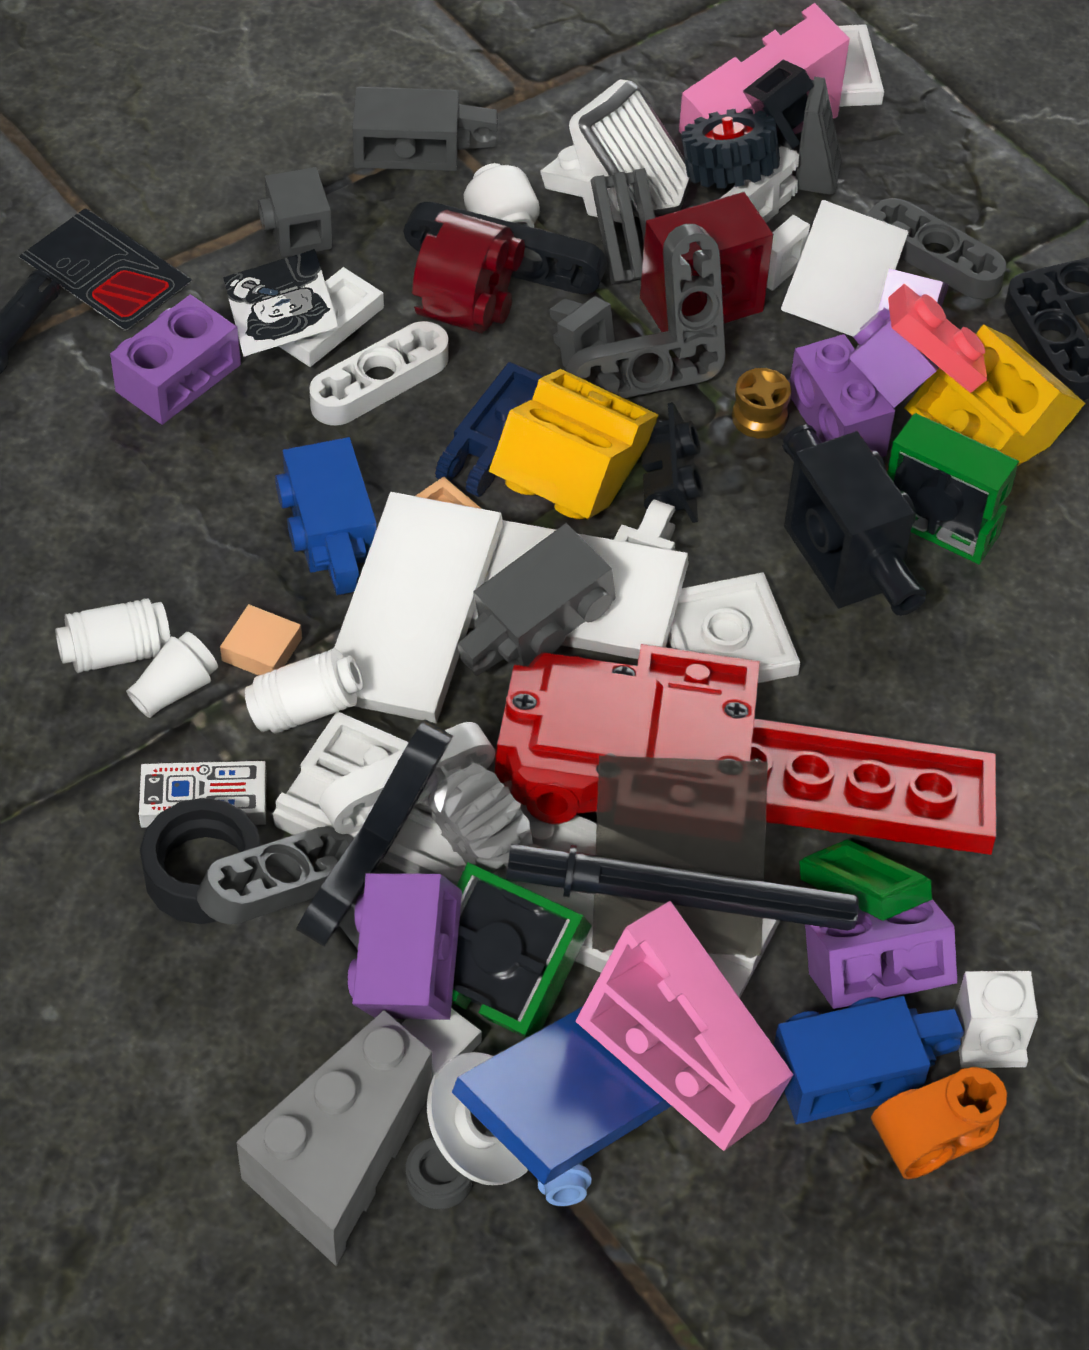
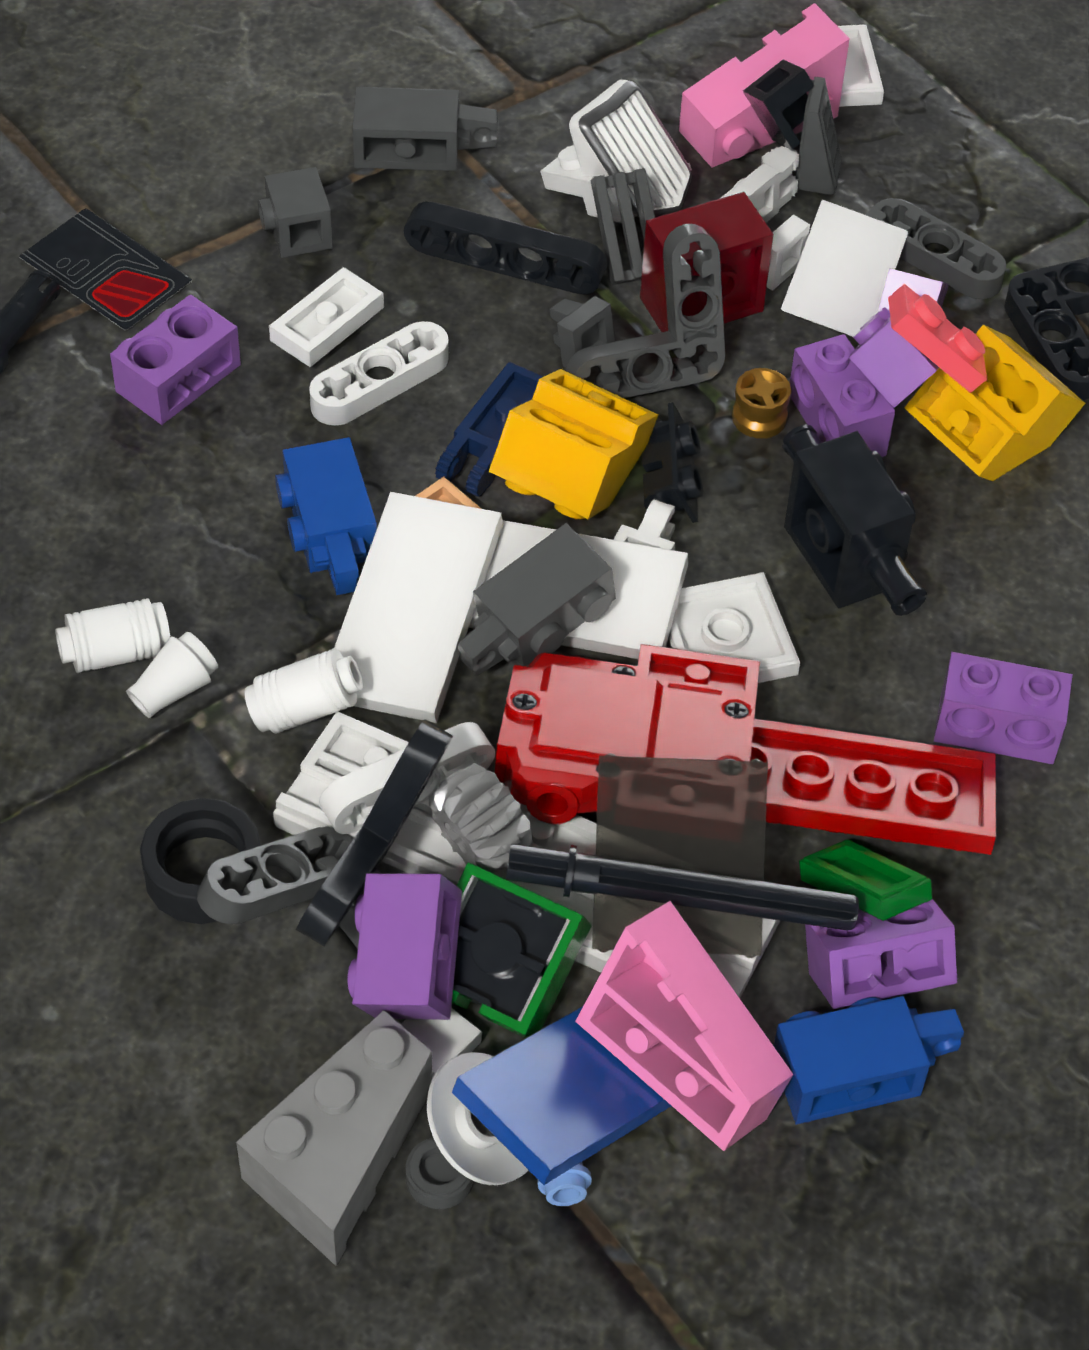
(234, 782): white tile -> none
(260, 641): light nougat tile -> none
(280, 302): sticker -> none
(467, 272): dark red brick -> none
(502, 194): white head -> none
(730, 148): black wheel -> none
(932, 1127): orange piece -> none
(953, 486): piece -> none
(996, 1018): white brick -> none
(1003, 708): none -> medium lavender brick

